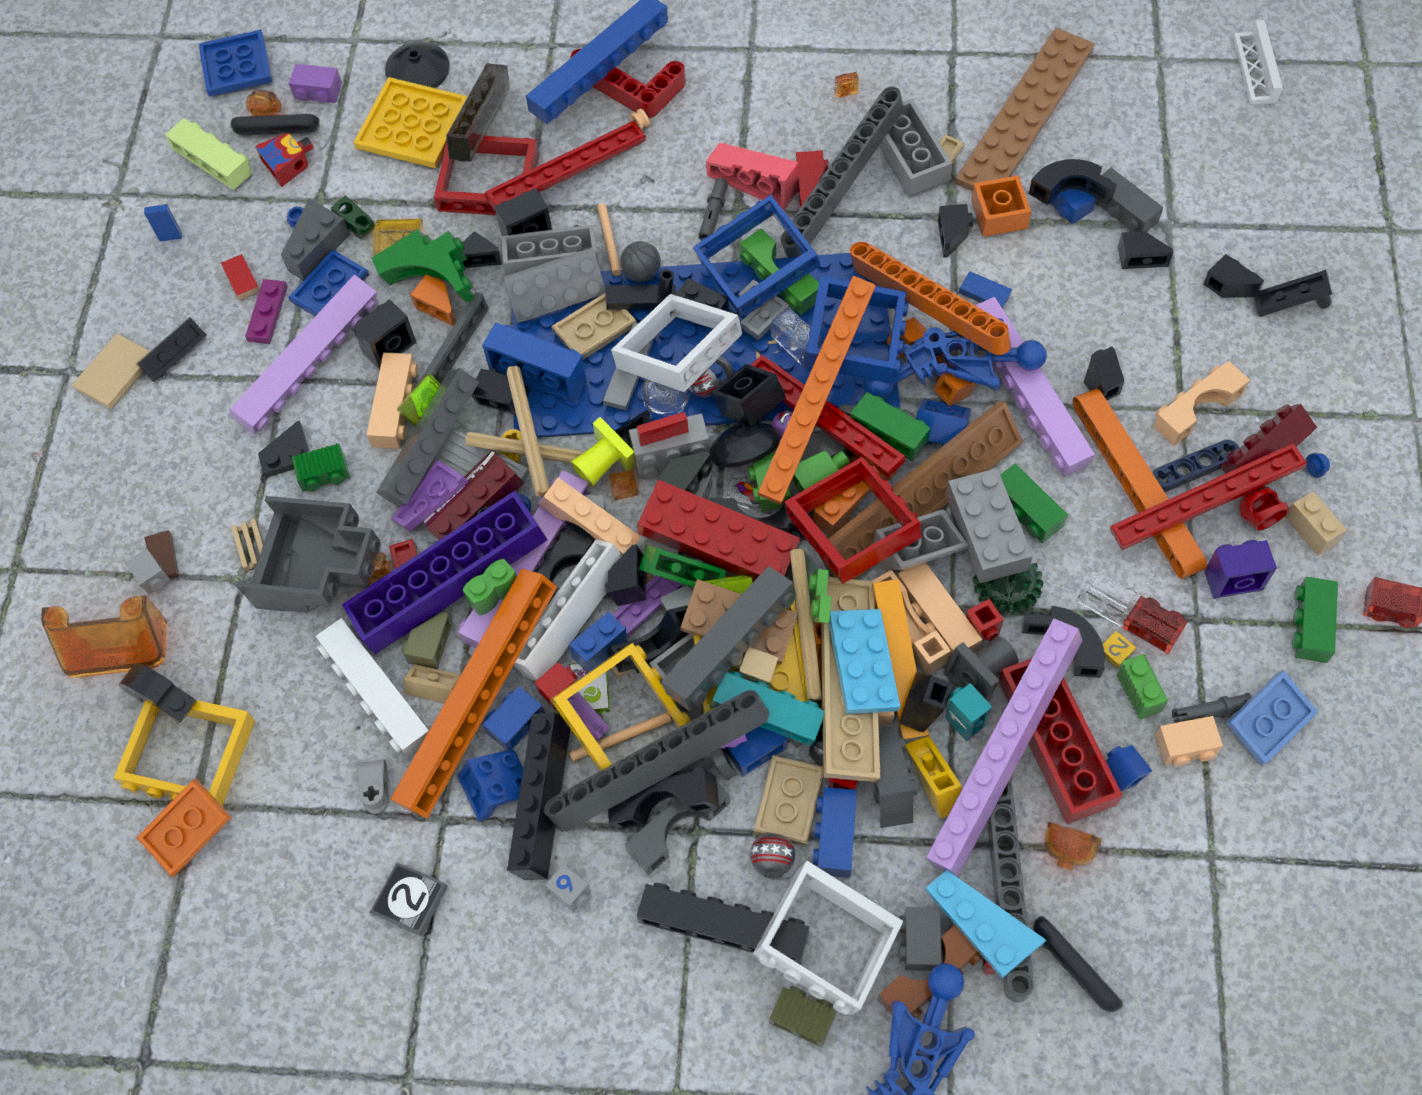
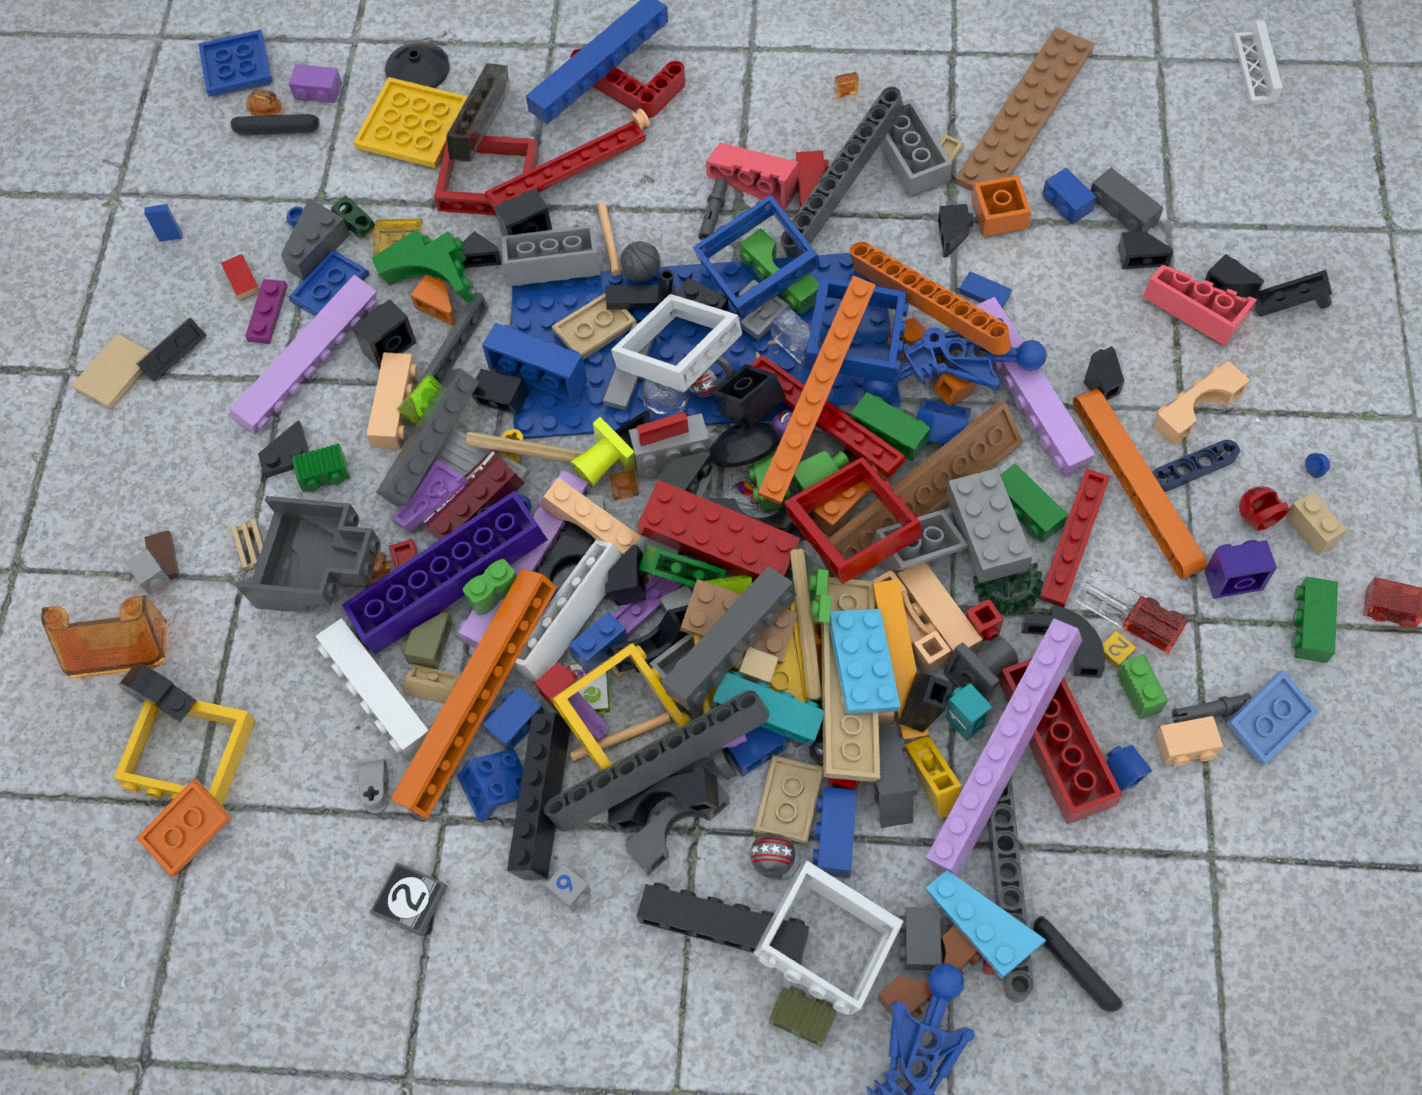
(209, 153): yellowish green brick -> none
(284, 156): red torso -> none
(527, 431): tan axle -> none
(554, 285): light grey plate -> none
(1070, 845): clear orange cylinder -> none
(1071, 175): black arch -> none
(1074, 538): none -> red plate
(1198, 303): none -> coral wedge
(1207, 496): red tile -> none
(1289, 426): dark red brick -> none

